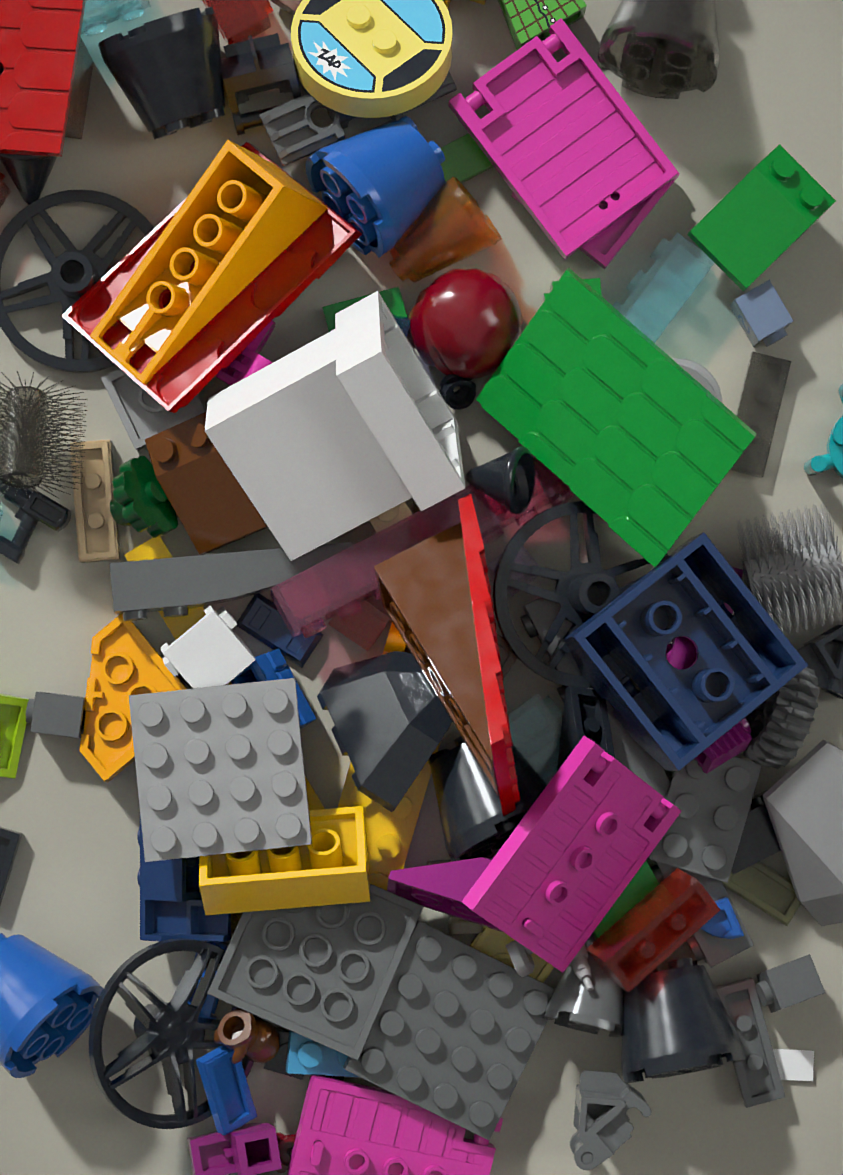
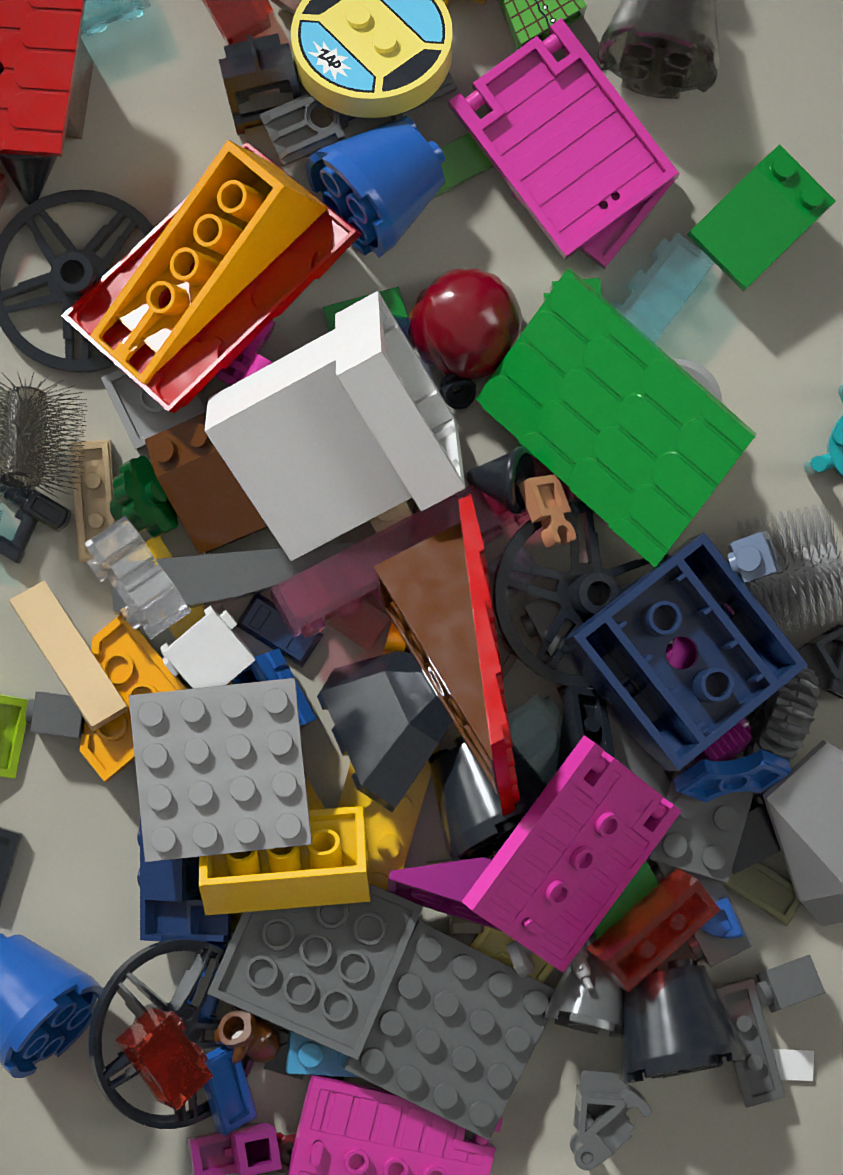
(68, 655): none -> tan tile
(137, 578): none -> clear brick
(165, 1057): none -> clear red brick
(170, 70): black cone -> none
(443, 234): clear orange cone -> none
(548, 504): none -> nougat plate
(716, 778): none -> blue tile
(754, 557): none -> sand blue brick
(760, 408): clear smoke tile -> none
(762, 314): sand blue brick -> none

